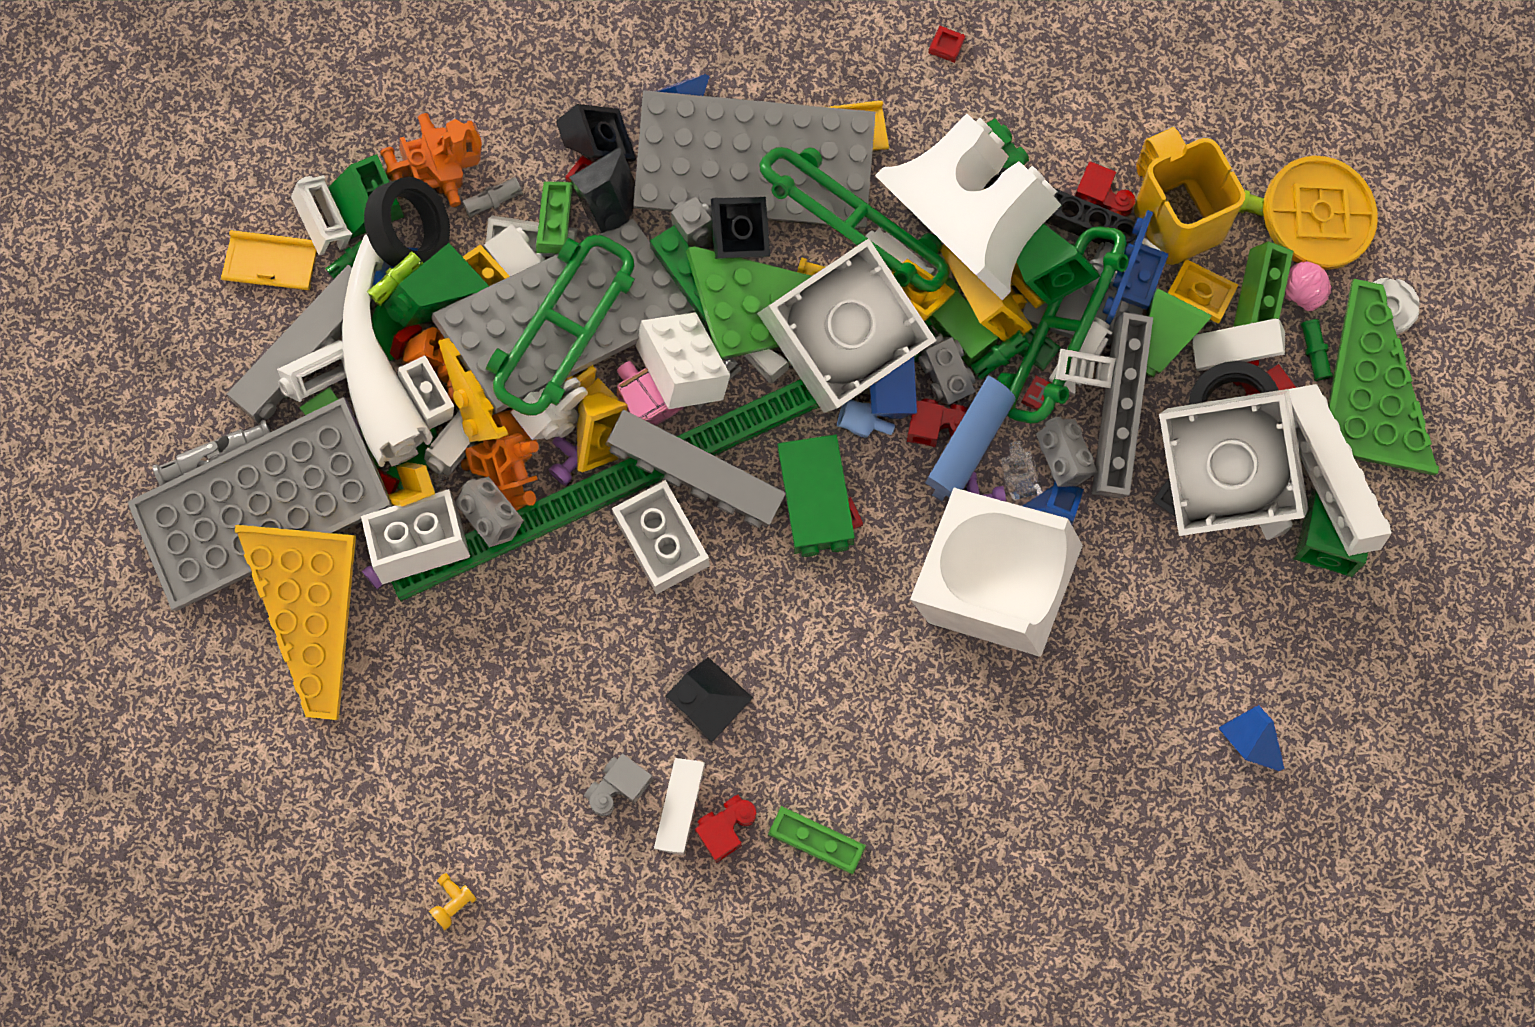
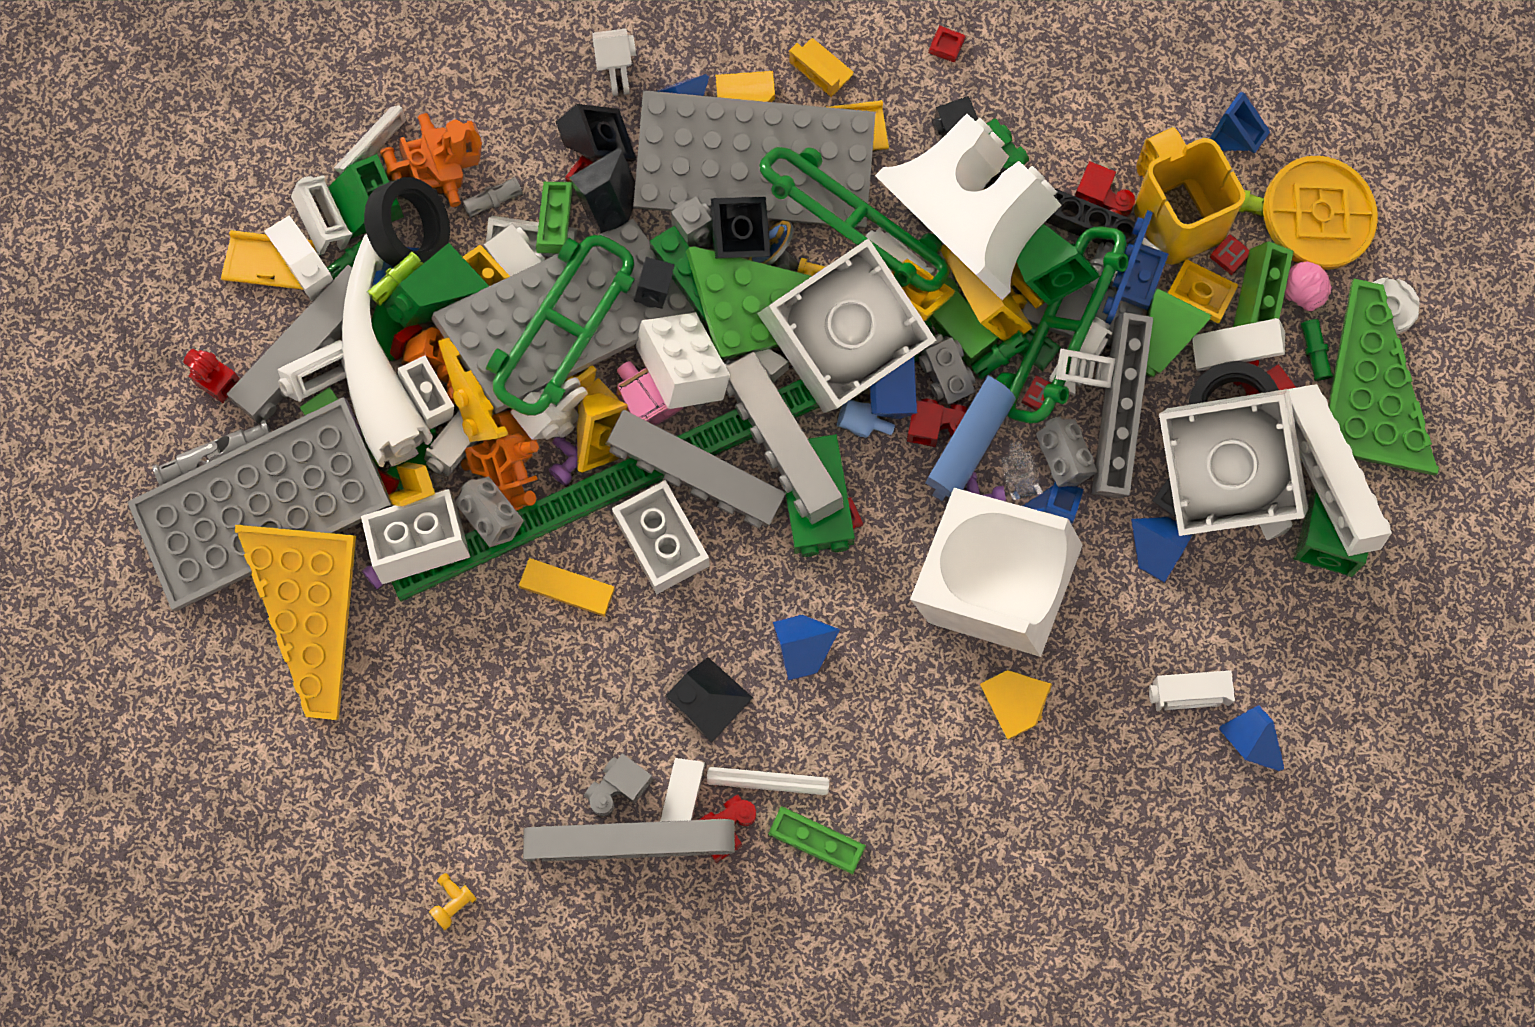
(210, 374): none -> red brick
(300, 257): none -> white slope
(374, 138): none -> white slope
(567, 587): none -> yellow tile
(614, 51): none -> white brick
(629, 840): none -> light grey beam
(654, 283): none -> black brick
(746, 86): none -> yellow slope
(768, 781): none -> white axle
(779, 239): none -> shield
(783, 440): none -> light grey brick
(803, 644): none -> blue slope
(820, 66): none -> yellow panel
(951, 113): none -> black brick
(1016, 701): none -> yellow slope
(1158, 545): none -> blue slope
(1192, 690): none -> white window
(1230, 254): none -> red tile
(1240, 127): none -> blue slope

